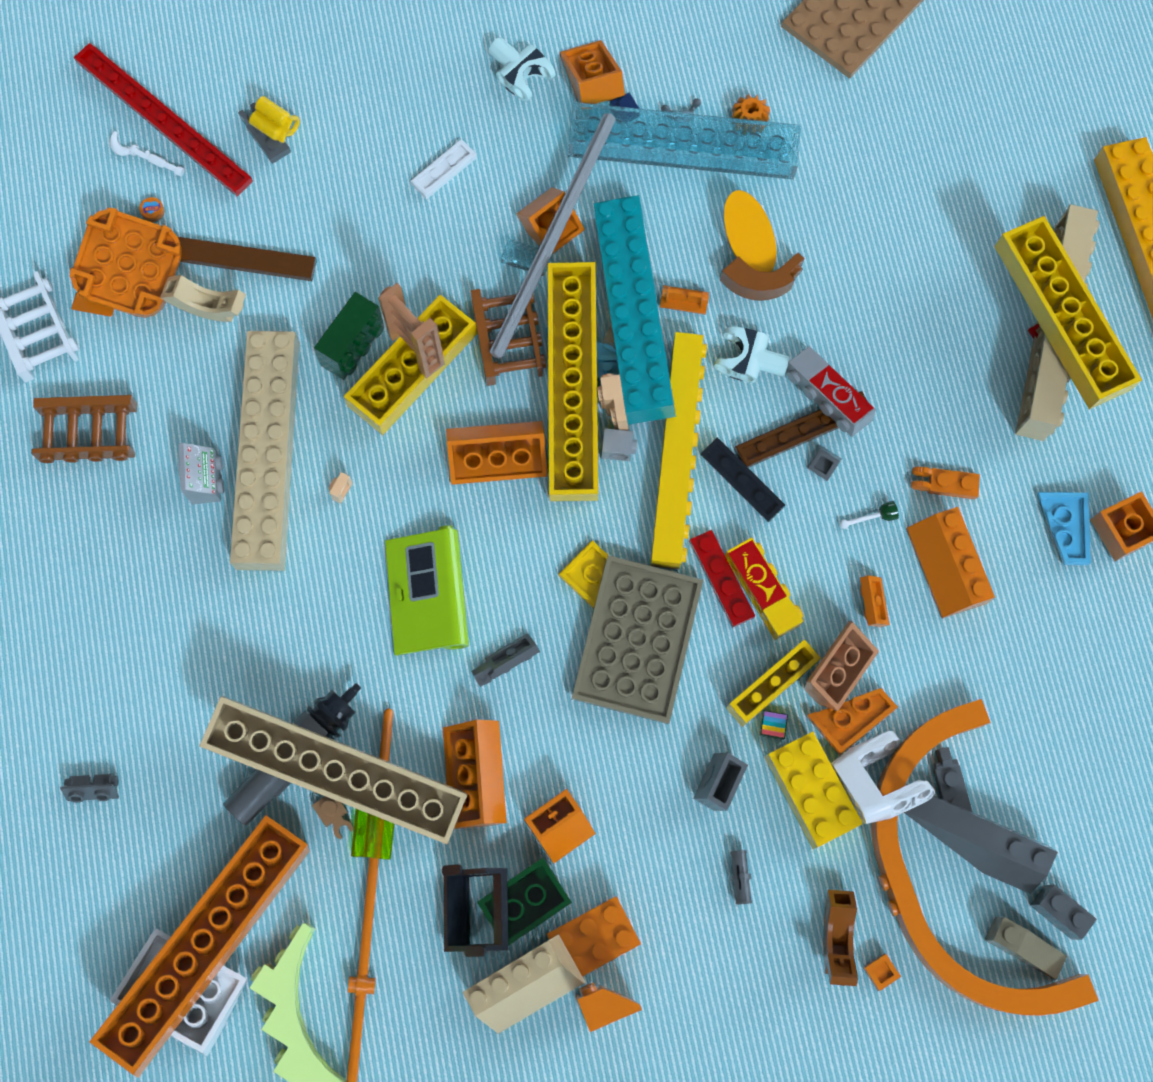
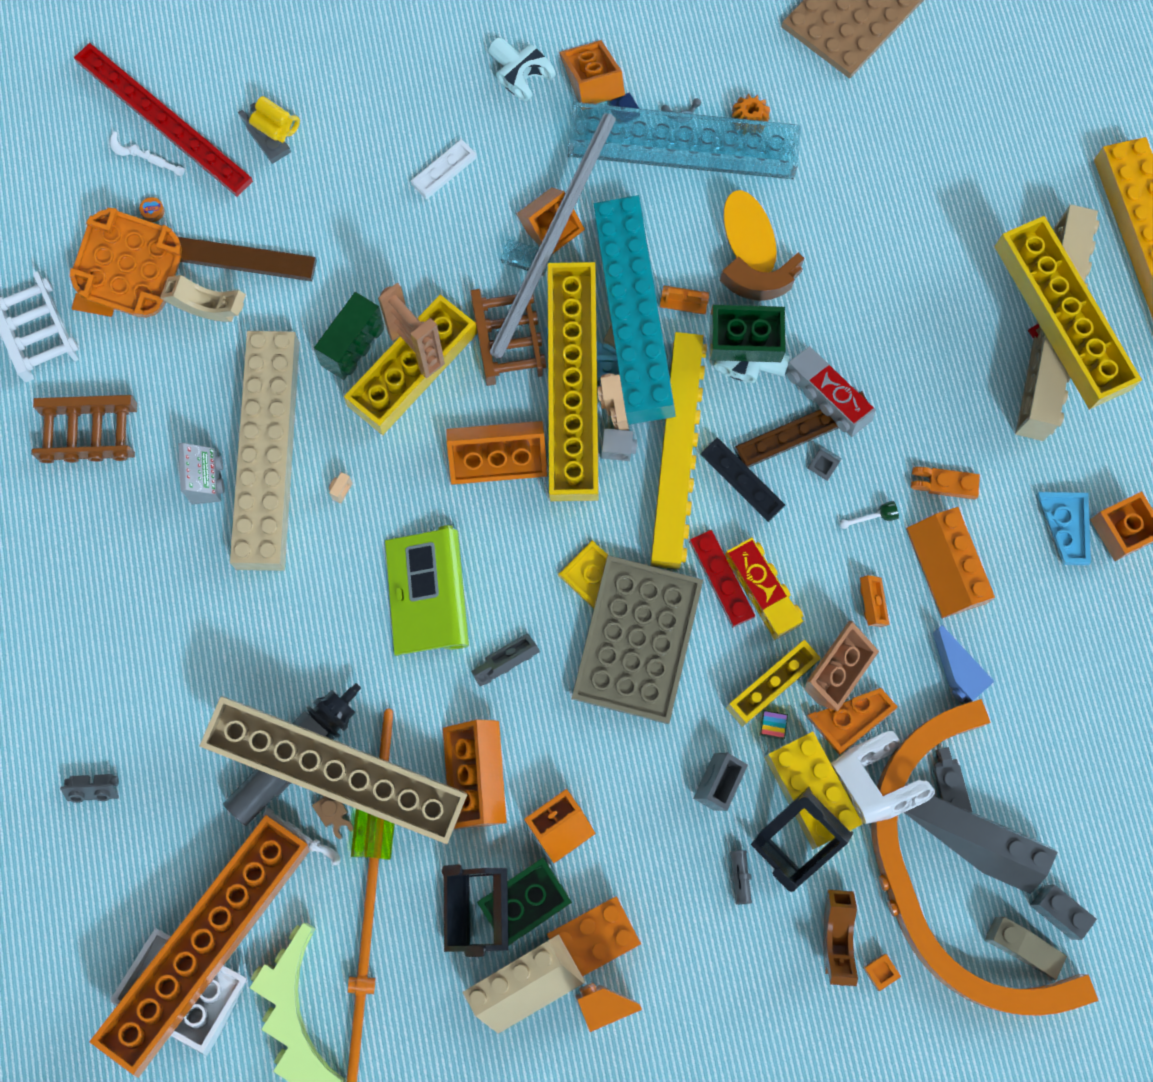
(313, 845): none -> white piece
(747, 333): none -> dark green brick
(784, 868): none -> black piece
(961, 670): none -> medium blue slope

